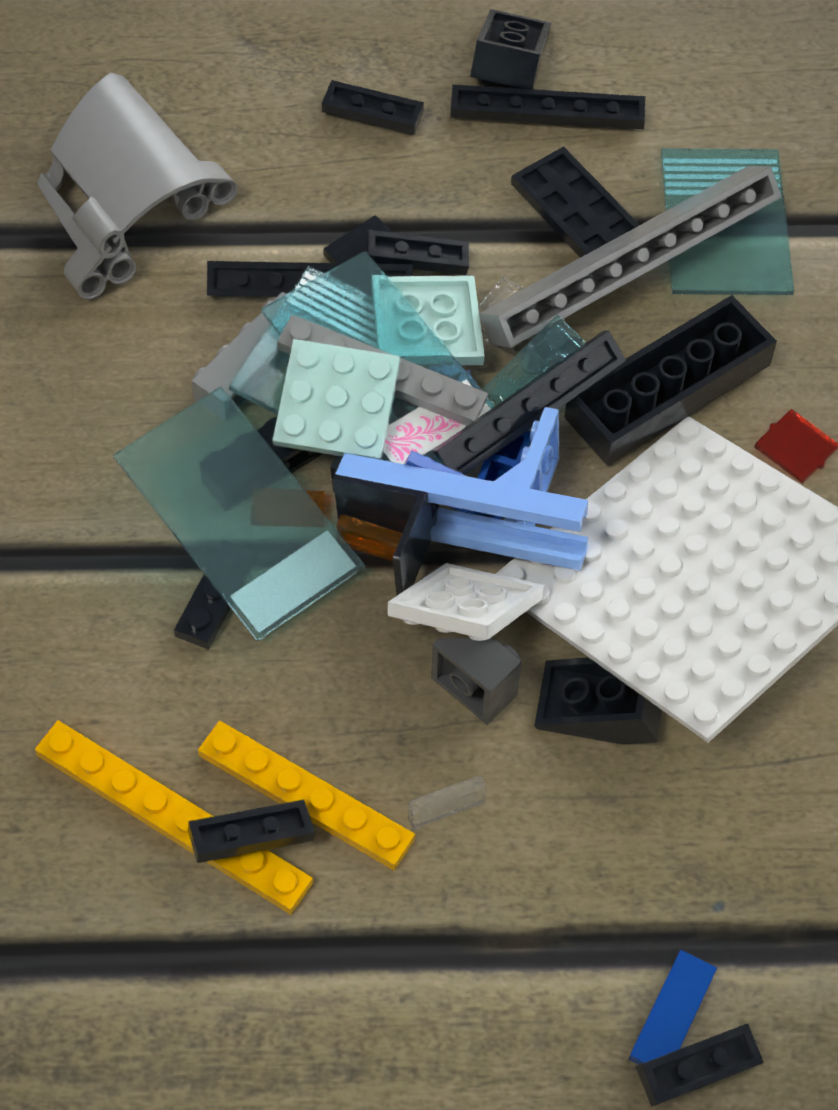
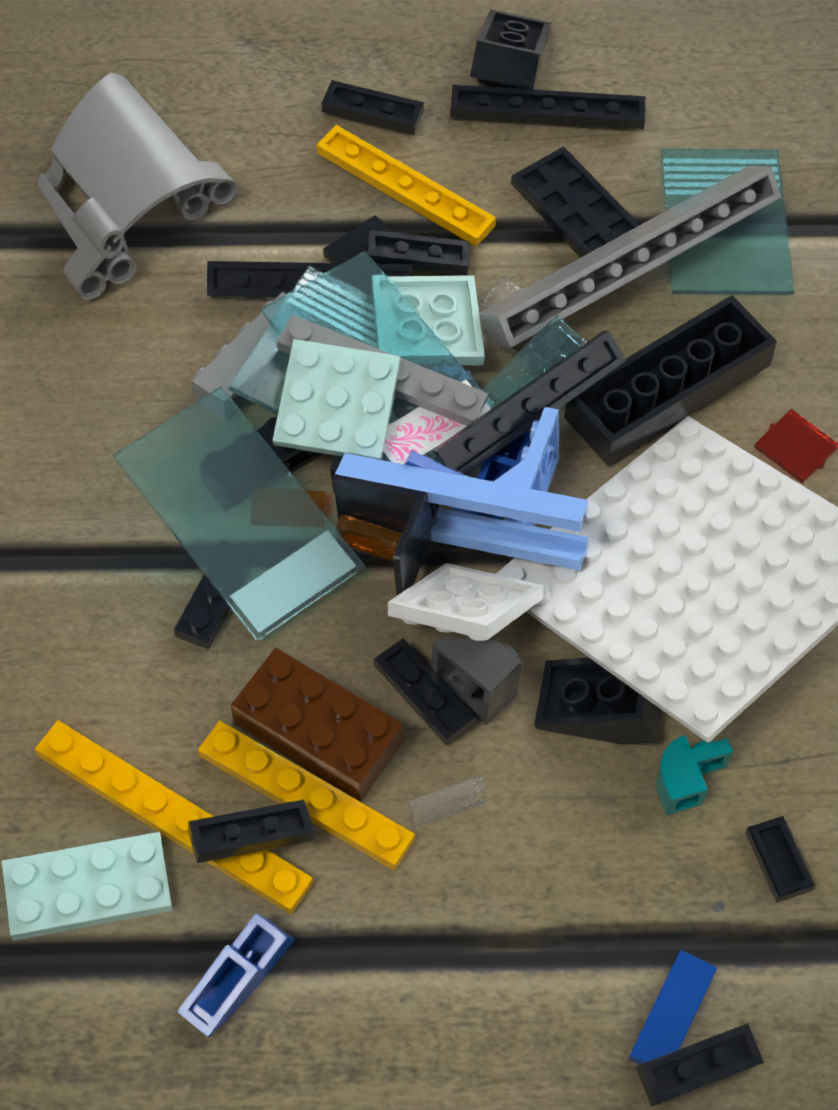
(86, 886): none -> light aqua plate
(235, 974): none -> blue slope
(317, 724): none -> reddish brown brick
(406, 185): none -> yellow plate
(424, 691): none -> black plate
(681, 772): none -> teal brick
(780, 859): none -> black tile

